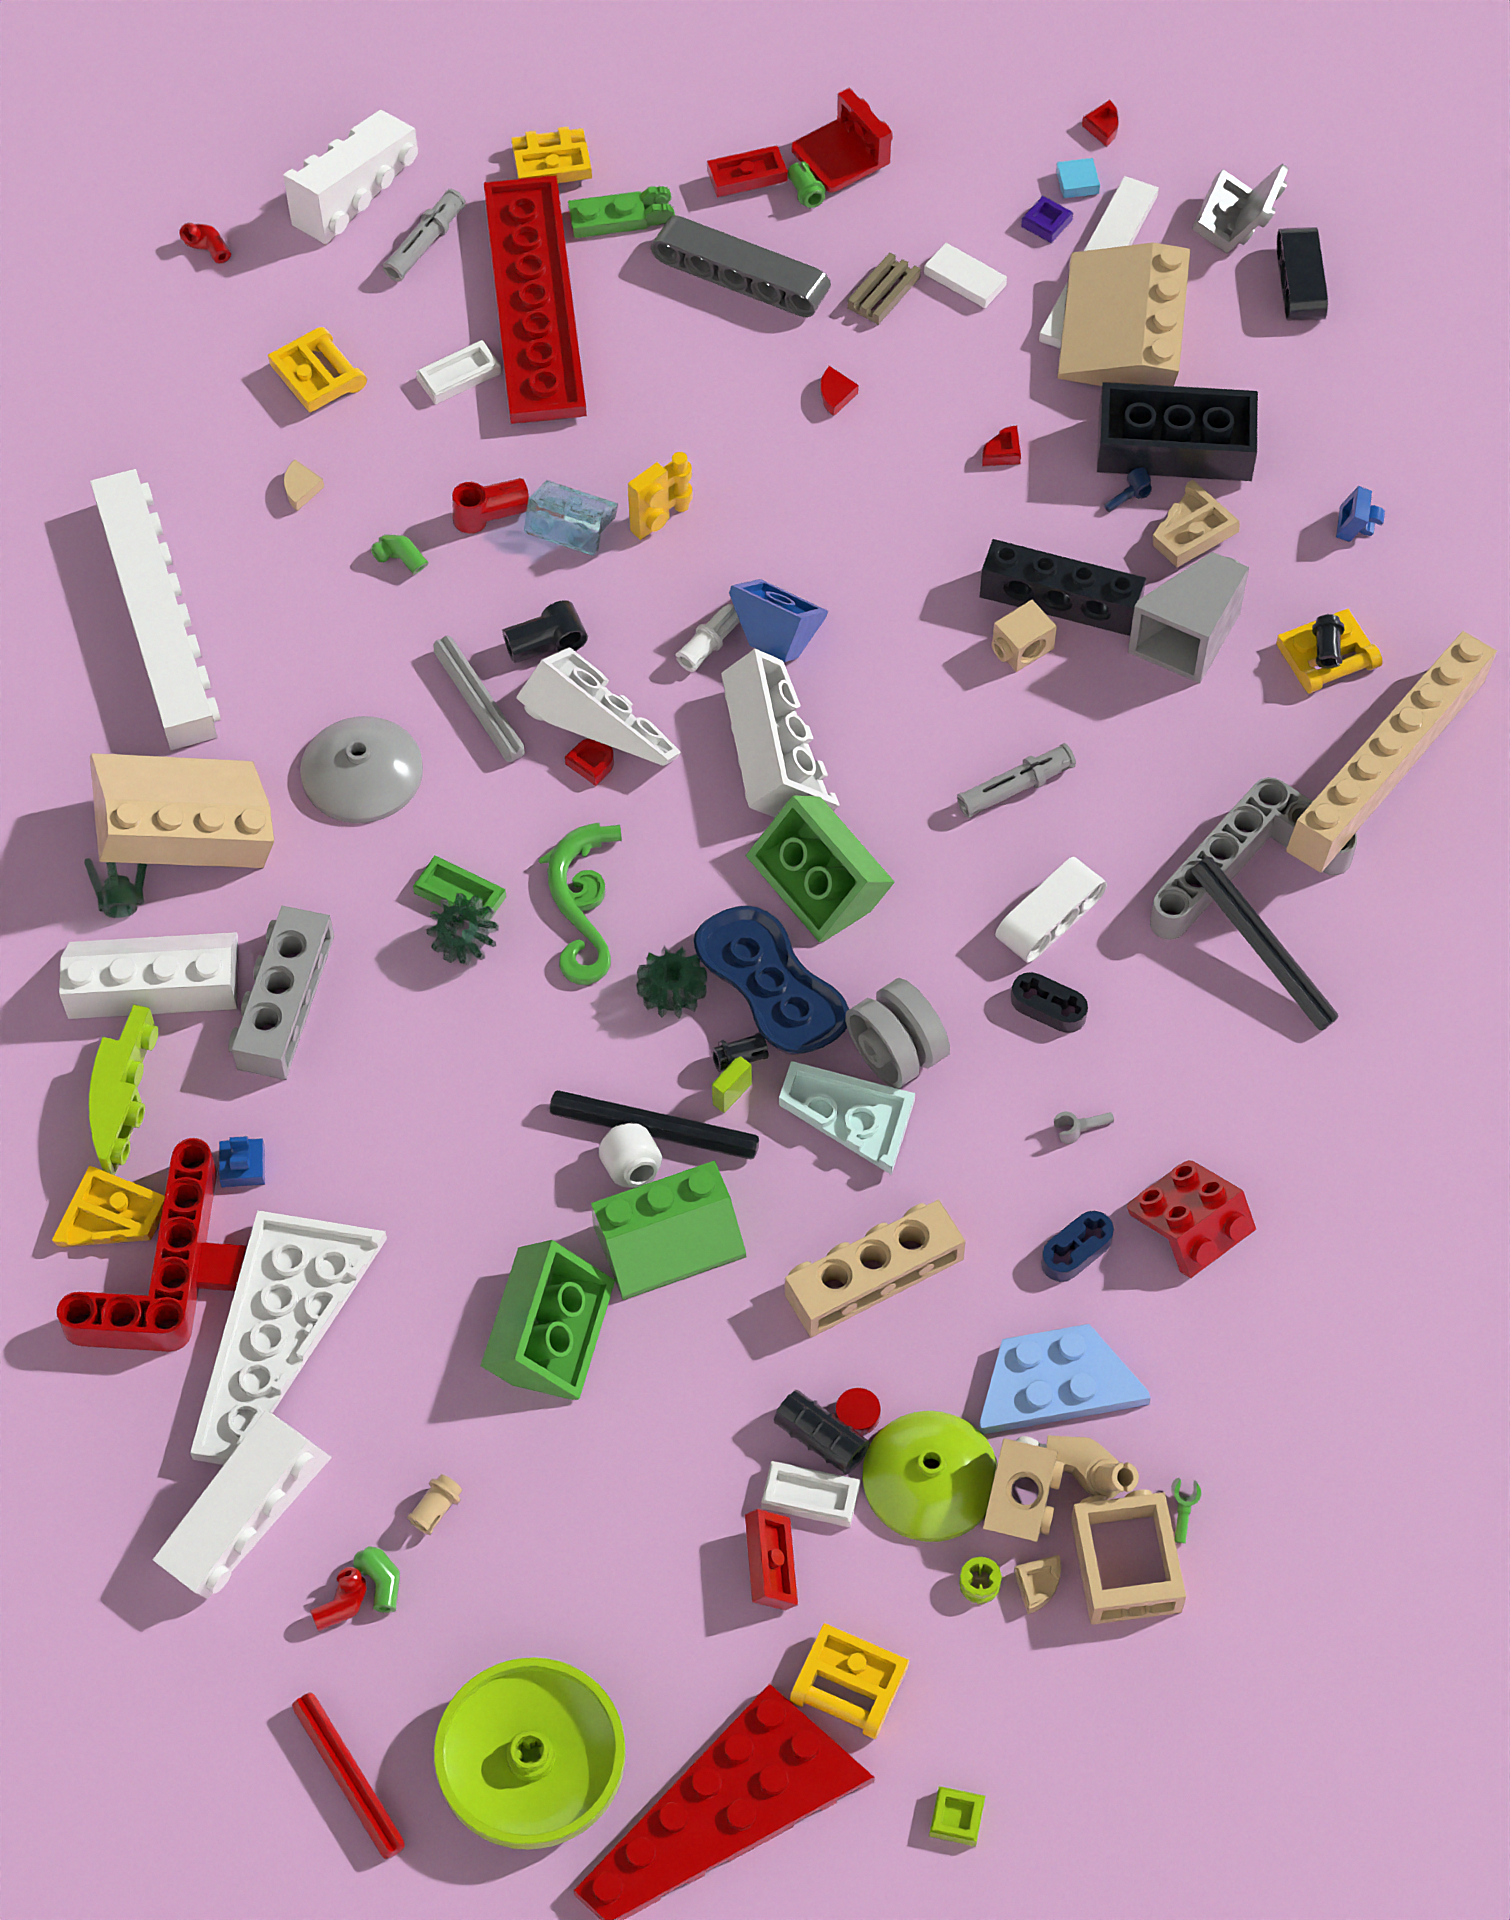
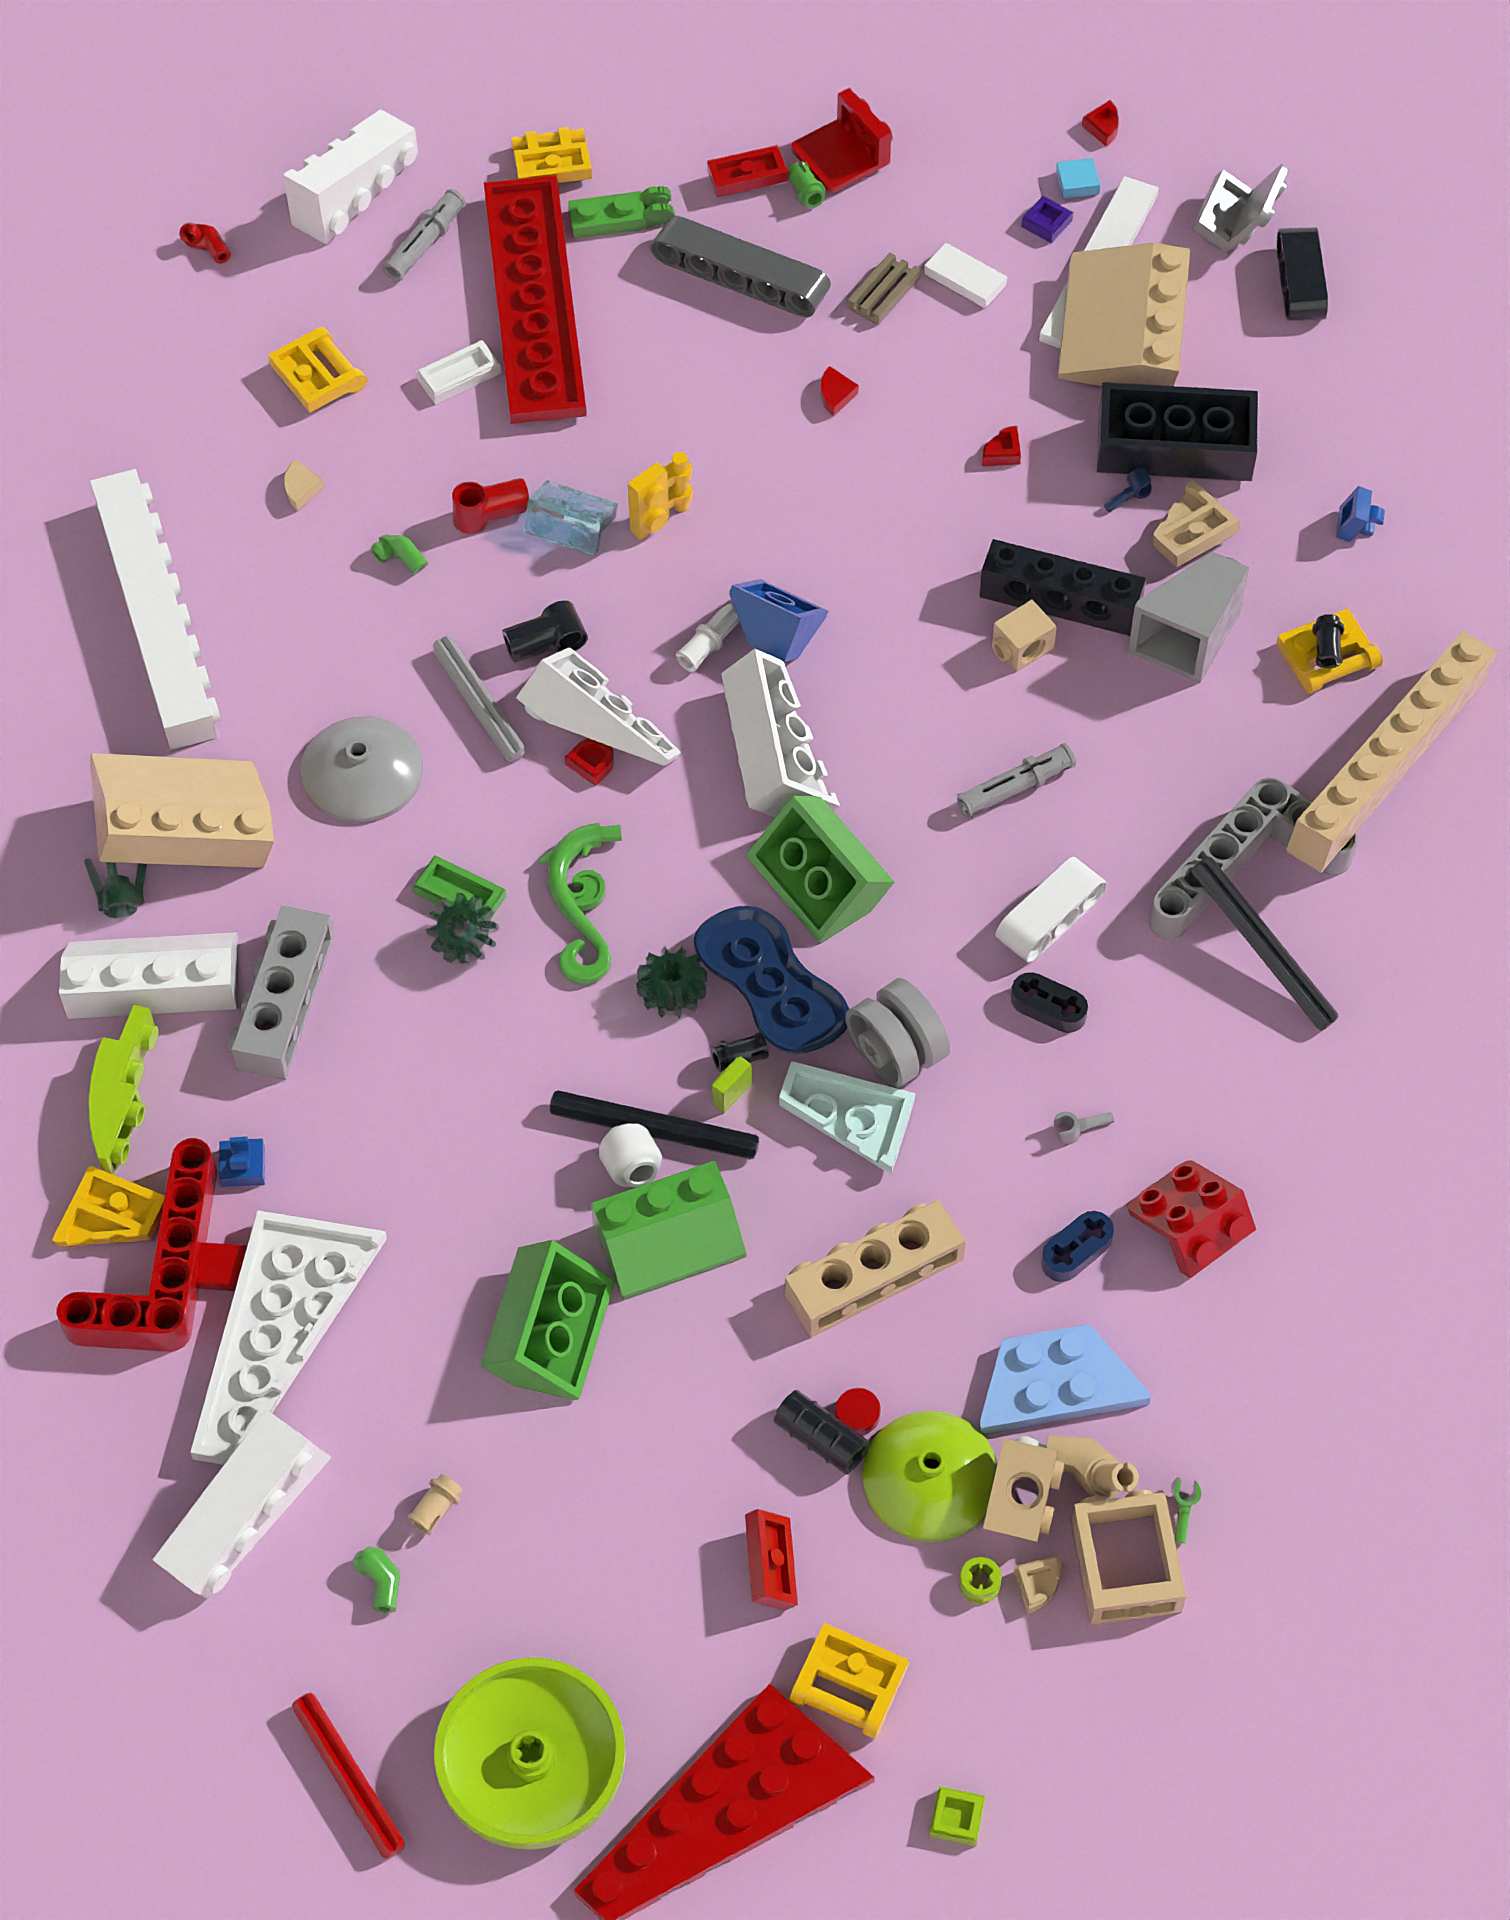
(345, 1602): red arm -> none
(810, 1494): white tile -> none

